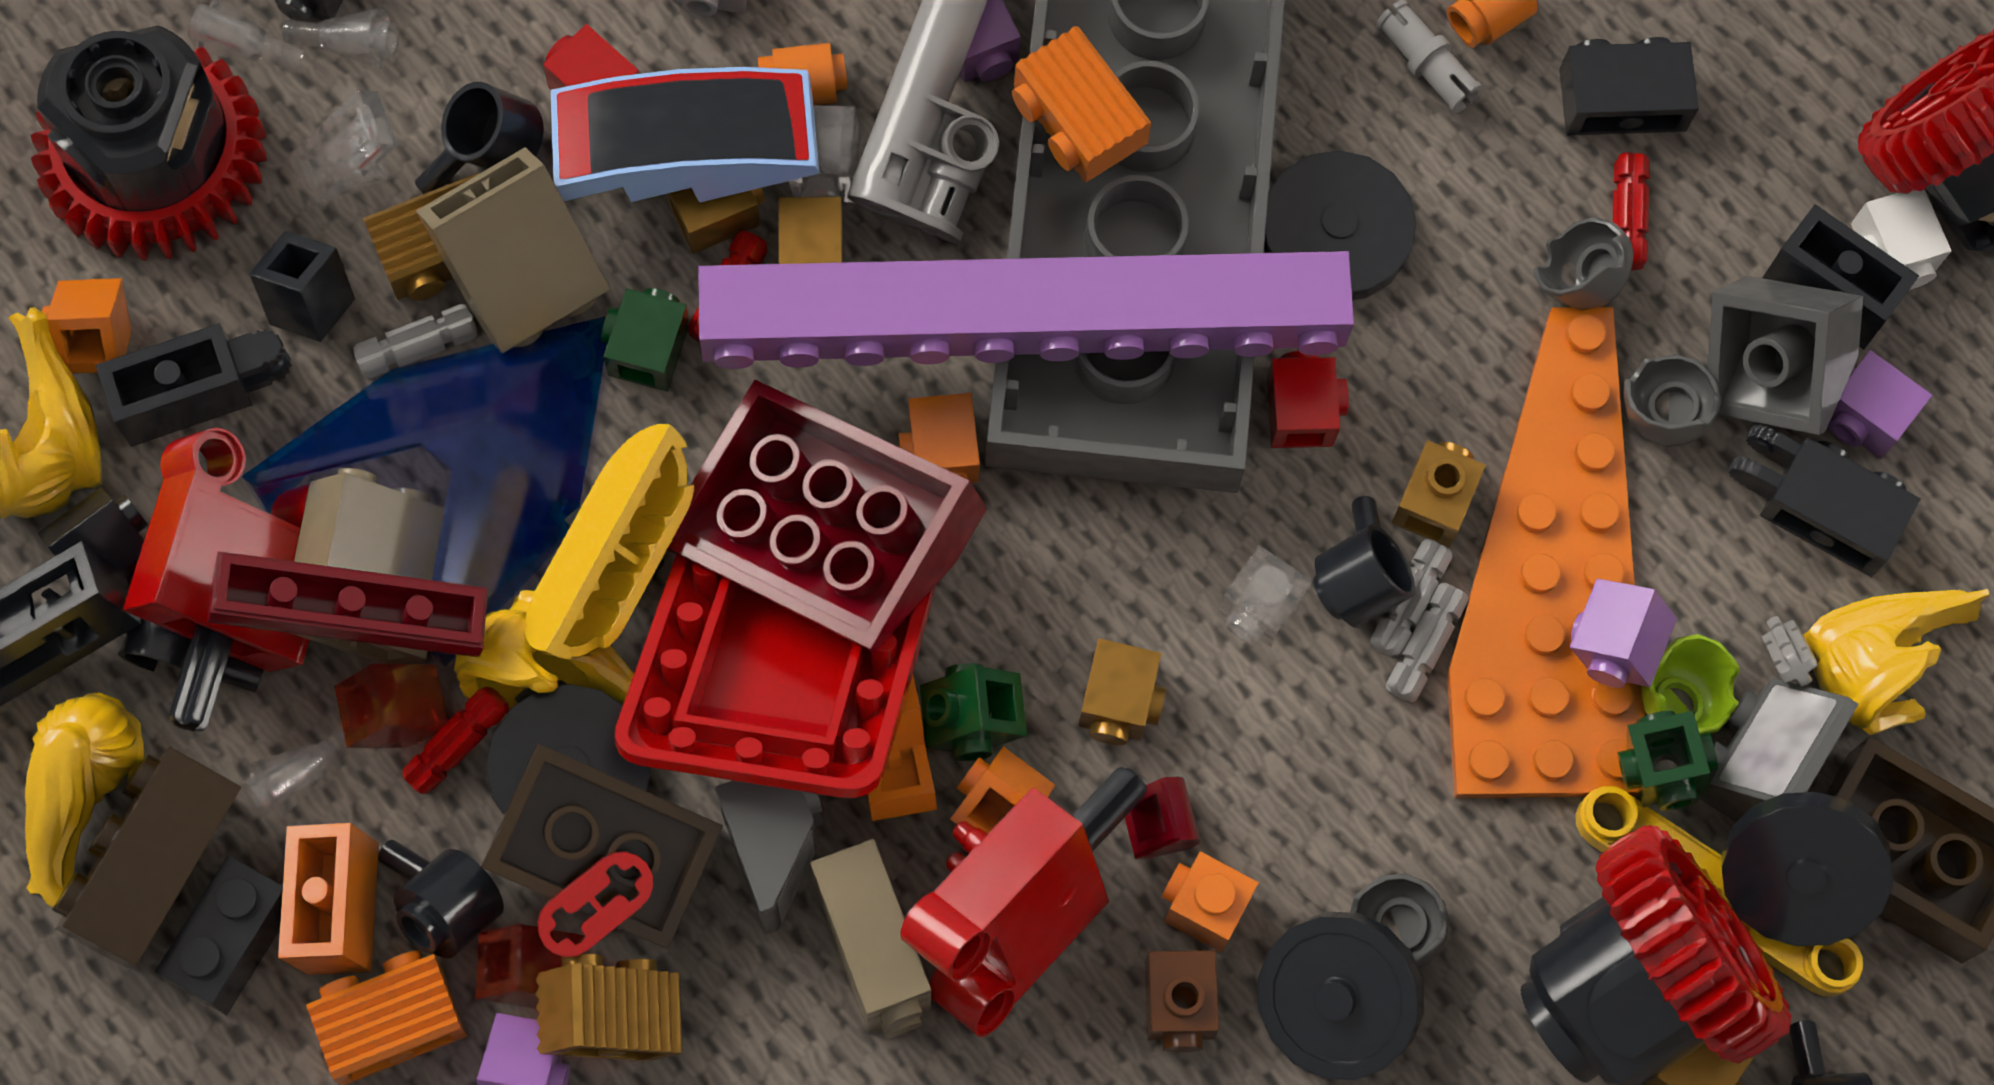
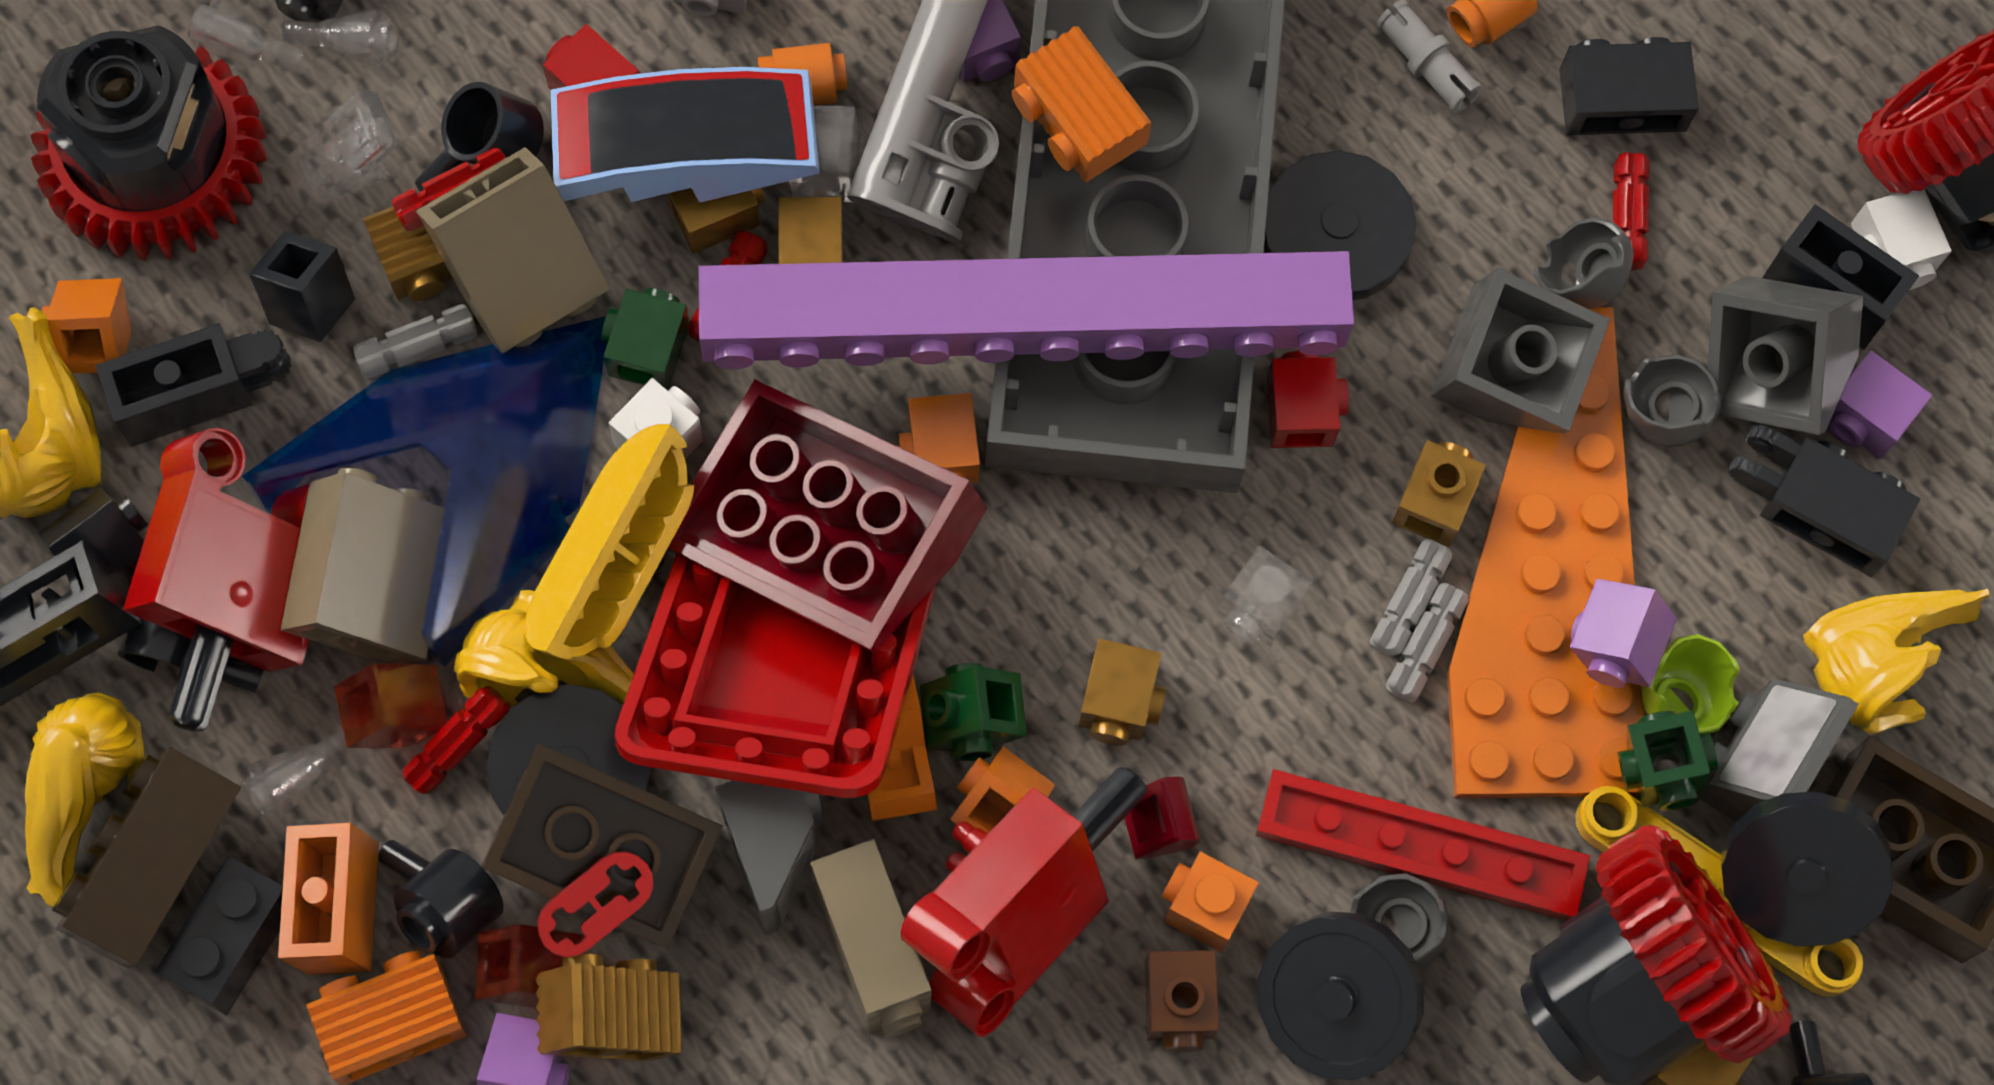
(347, 604): dark red brick -> none
(410, 201): none -> red axle
(658, 406): none -> white brick
(1364, 572): black piece -> none
(1423, 845): none -> red plate
(1520, 355): none -> dark grey slope
(1789, 651): light grey axle -> none

